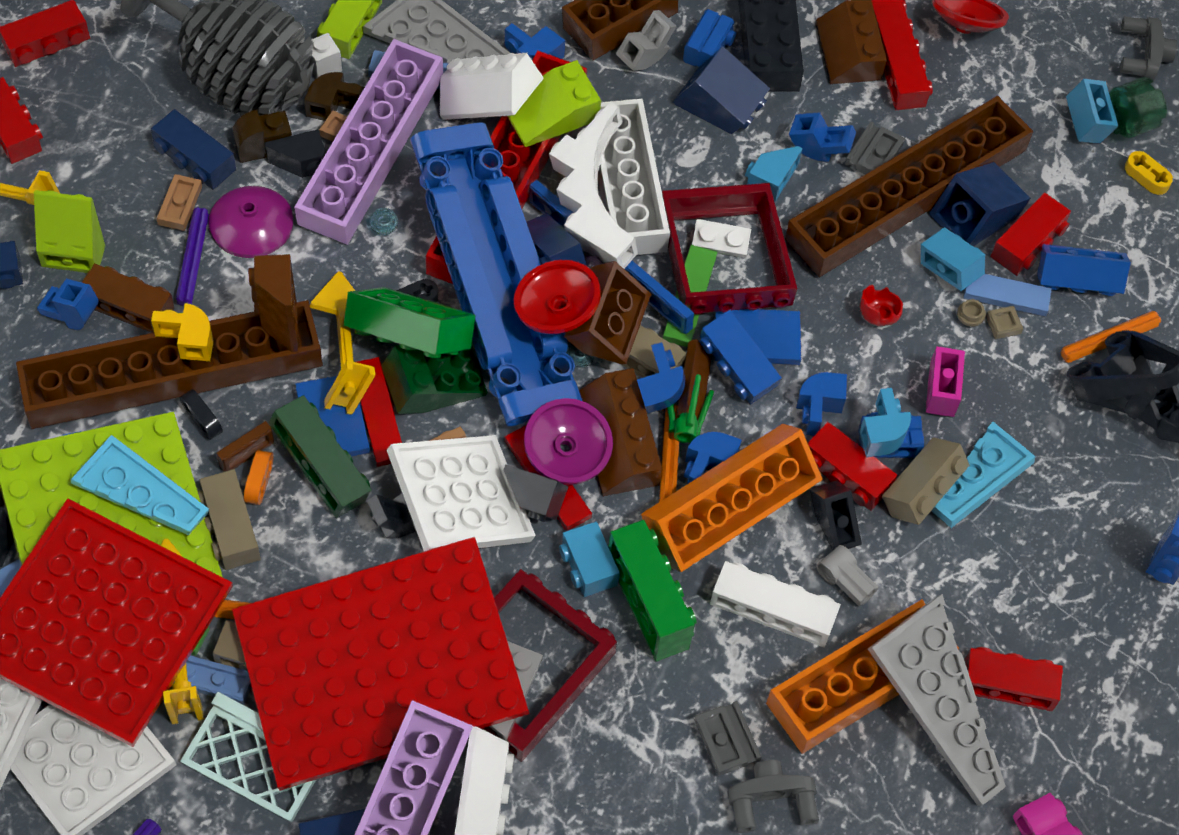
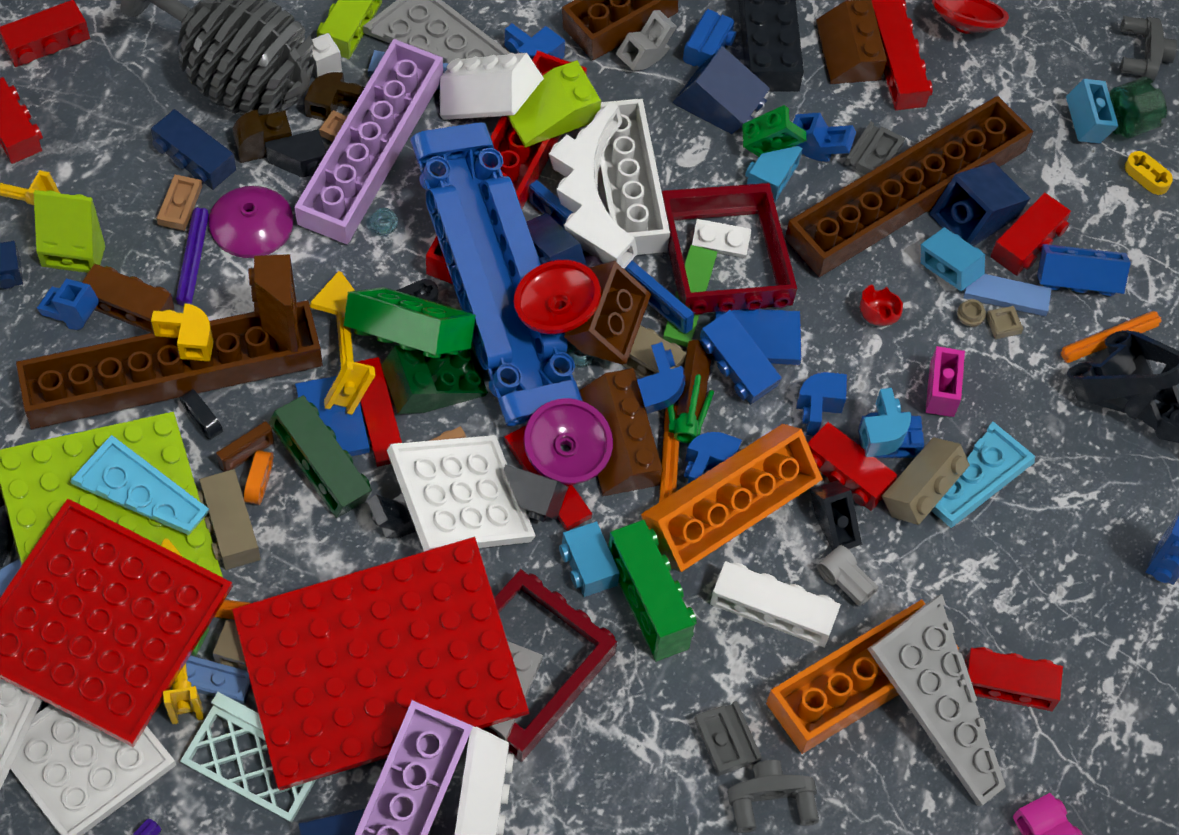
(772, 132): none -> green bracket

